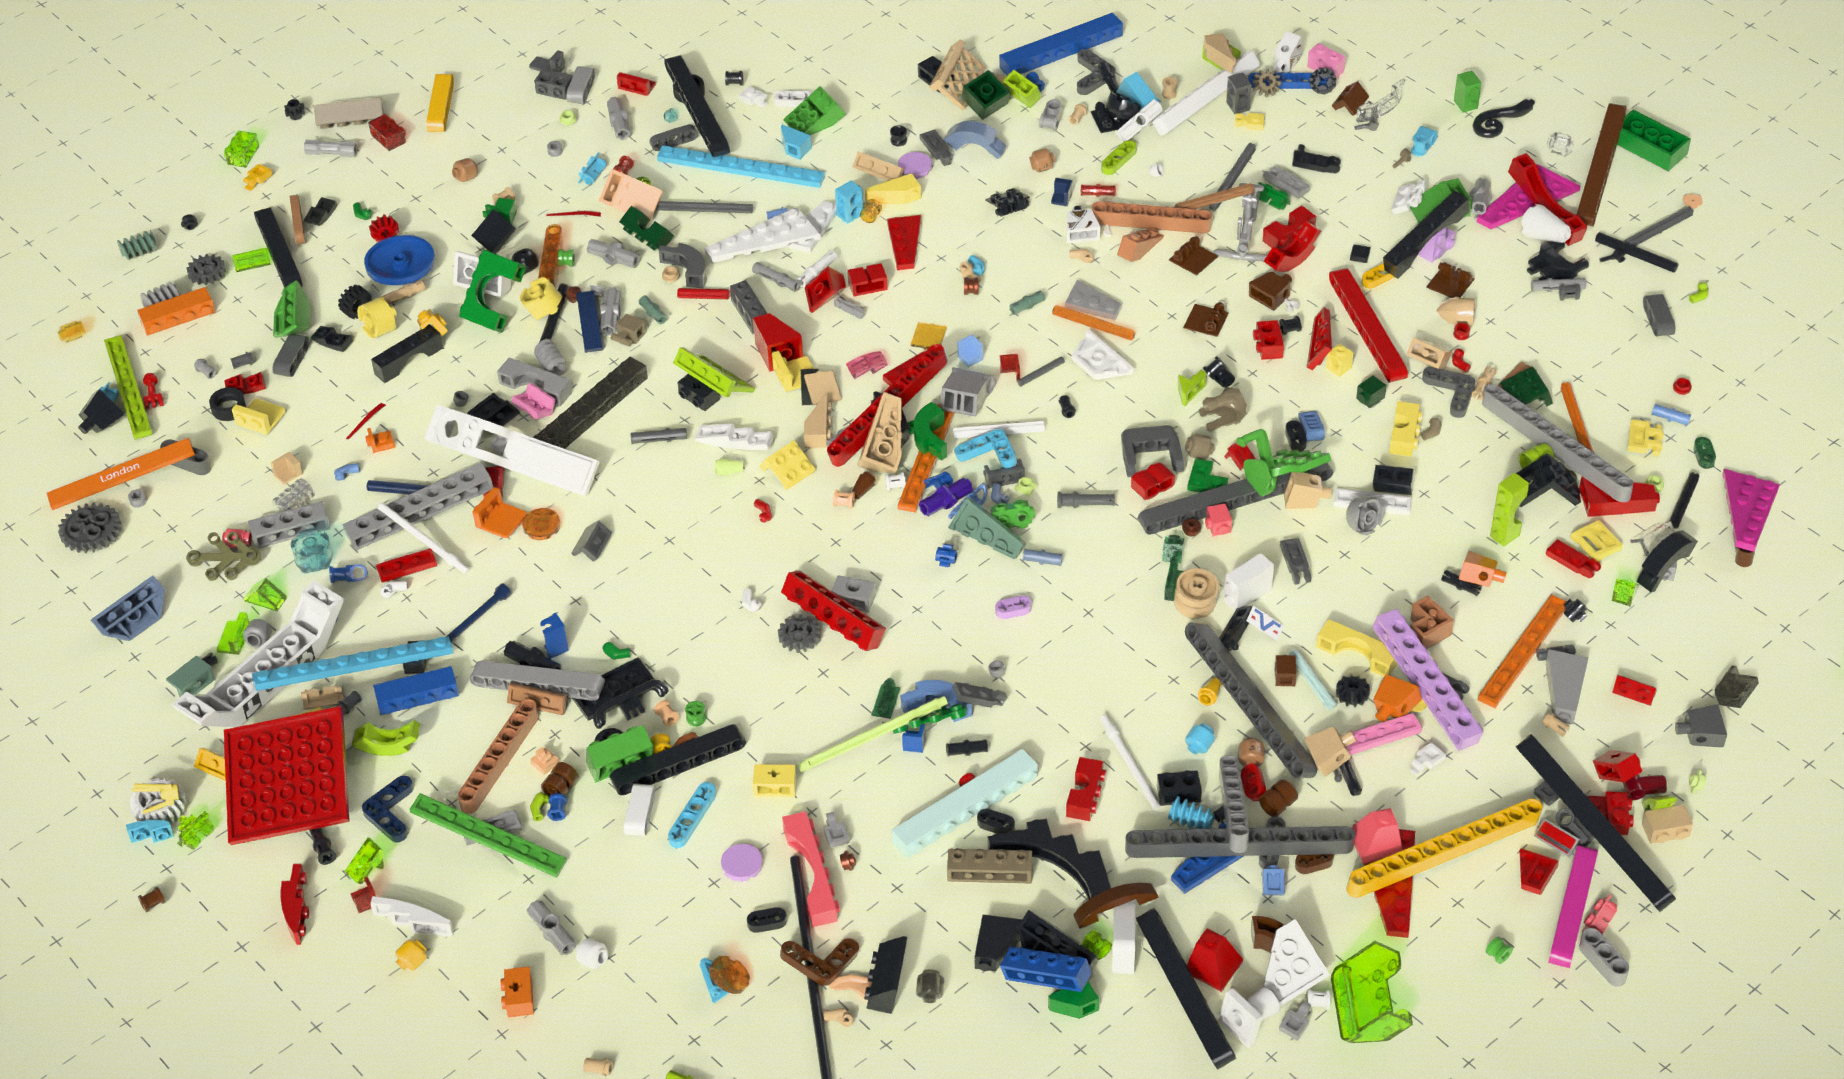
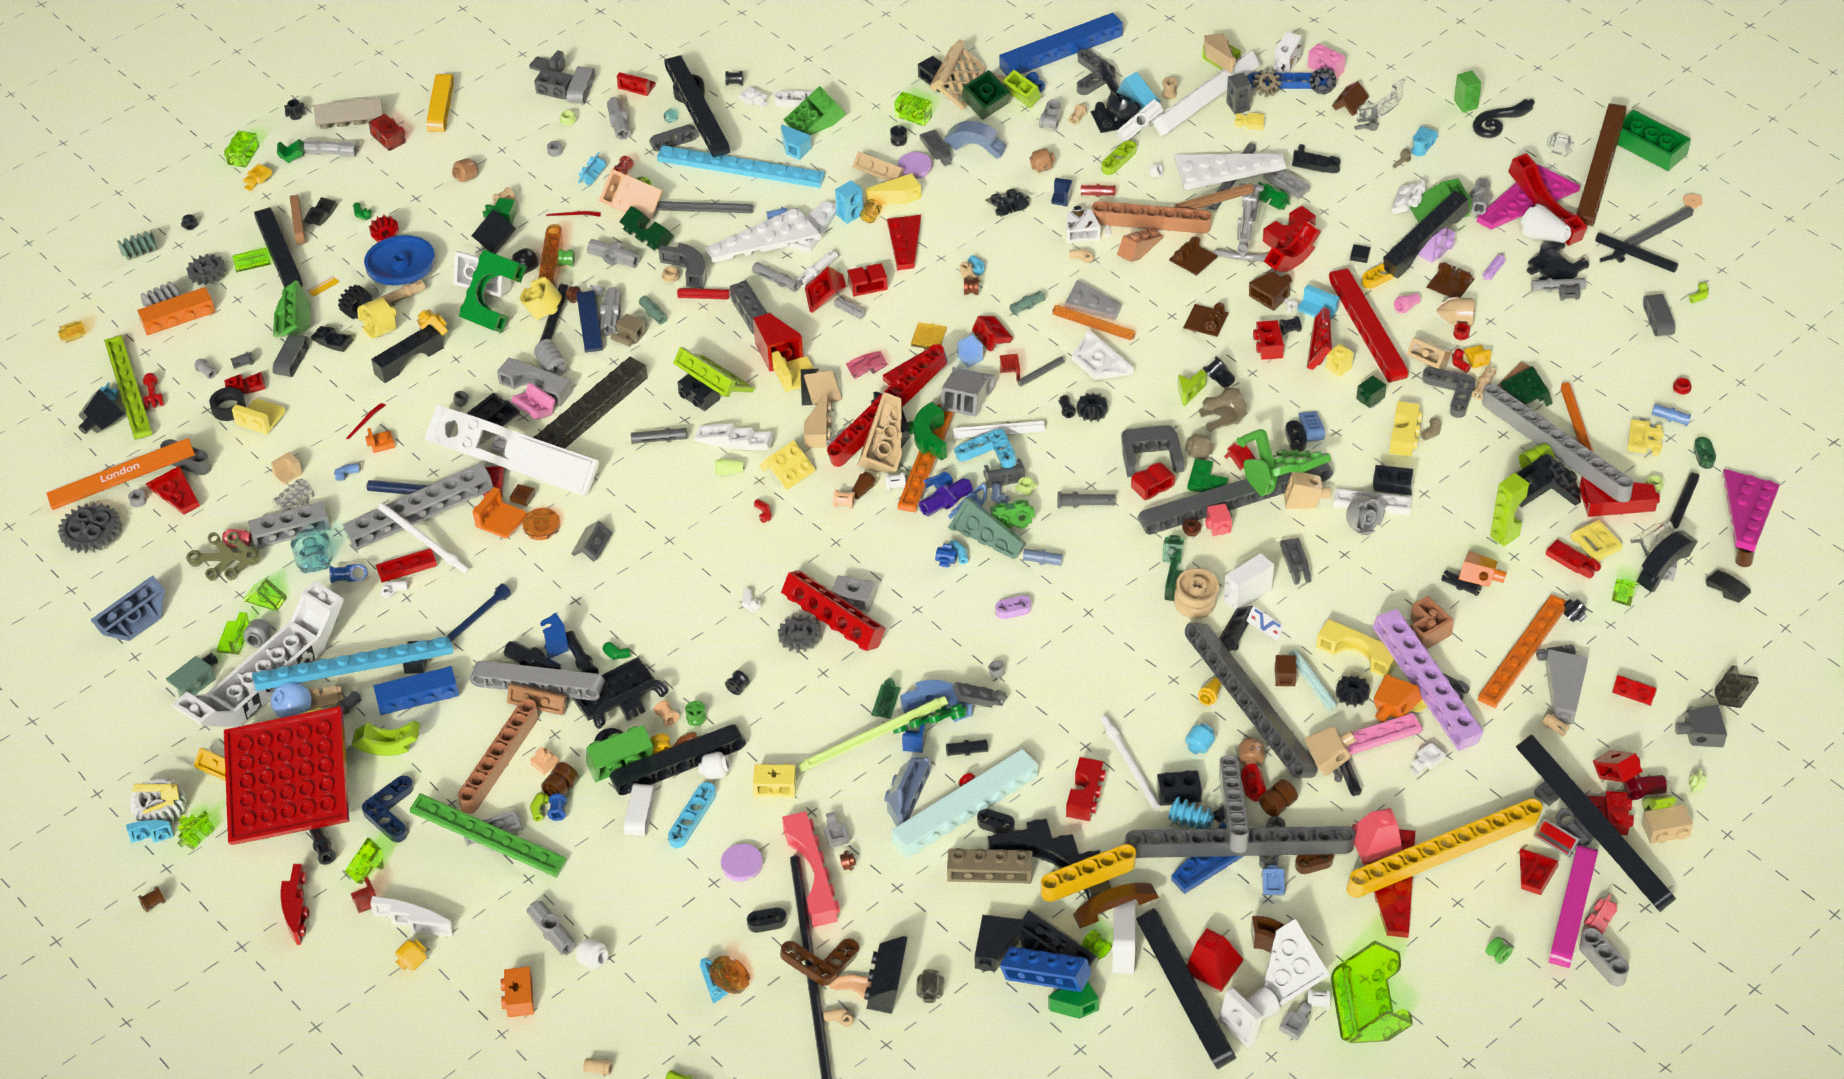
(174, 490): none -> red wing
(290, 152): none -> green bracket
(290, 699): none -> light blue cylinder
(322, 285): none -> yellow sticker
(522, 495): none -> reddish brown plate
(583, 661): none -> black pin
(714, 765): none -> white head
(737, 682): none -> black wheel
(907, 788): none -> sand blue wedge
(913, 108): none -> clear neon green brick
(962, 551): none -> medium azure arm
(990, 331): none -> red bracket
(1088, 873): none -> yellow beam
(1092, 407): none -> black gear
(1210, 169): none -> white wing
(1316, 299): none -> medium azure panel
(1405, 303): none -> bright pink cone
(1477, 356): none -> yellow bracket
(1493, 268): none -> lavender axle
(1729, 585): none -> pearl dark grey slope

